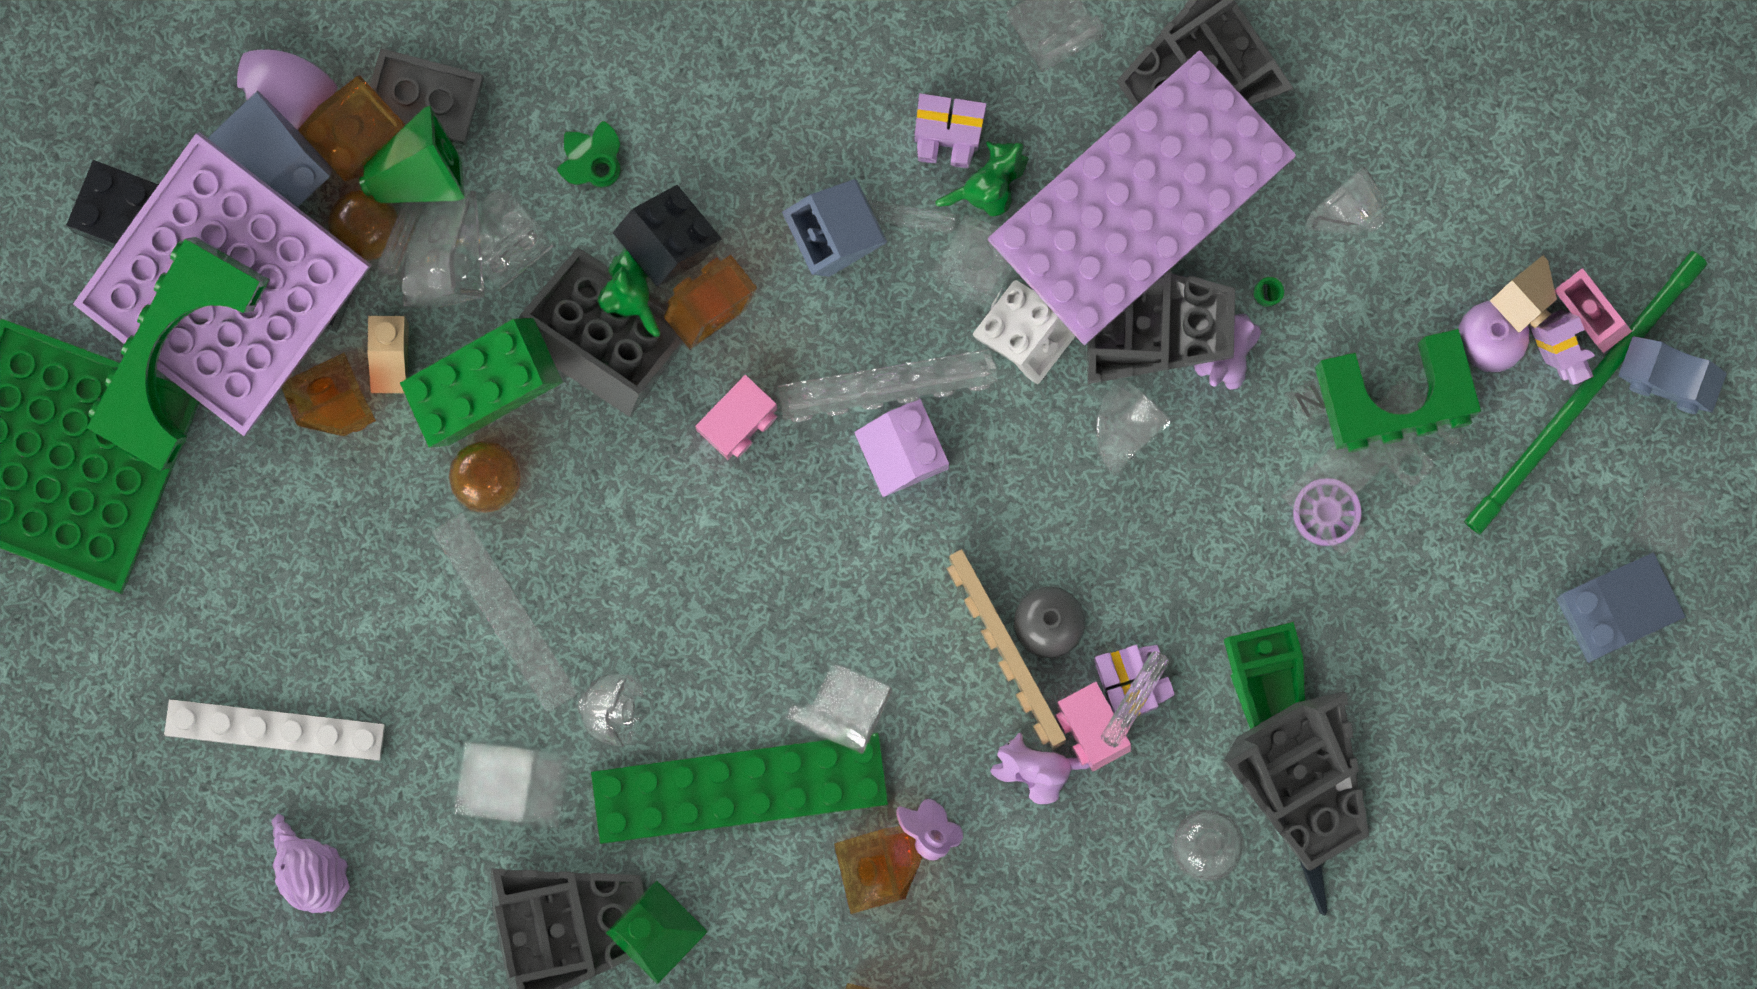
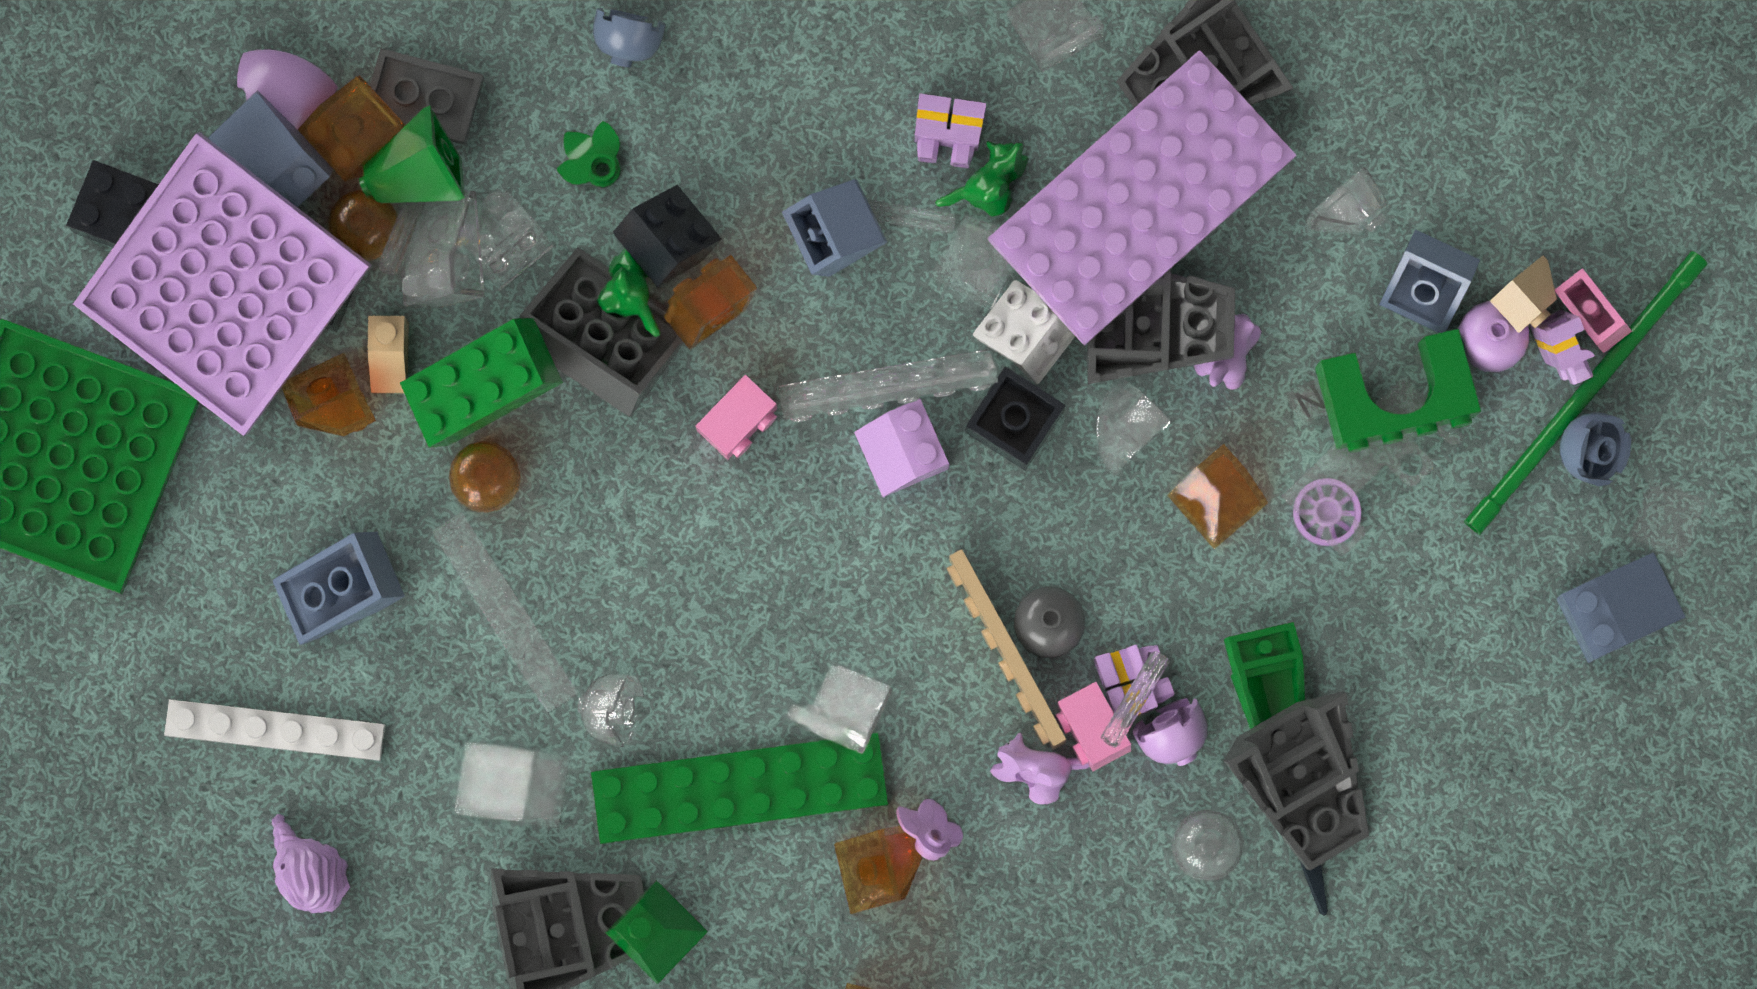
(130, 407): green arch -> none
(338, 586): none -> sand blue slope
(626, 36): none -> sand blue cylinder
(1015, 418): none -> black brick
(1174, 733): none -> lavender cylinder
(1218, 496): none -> clear orange slope
(1275, 291): green hinge -> none
(1429, 282): none -> sand blue slope
(1595, 448): none -> sand blue cylinder
(1672, 374): sand blue brick -> none

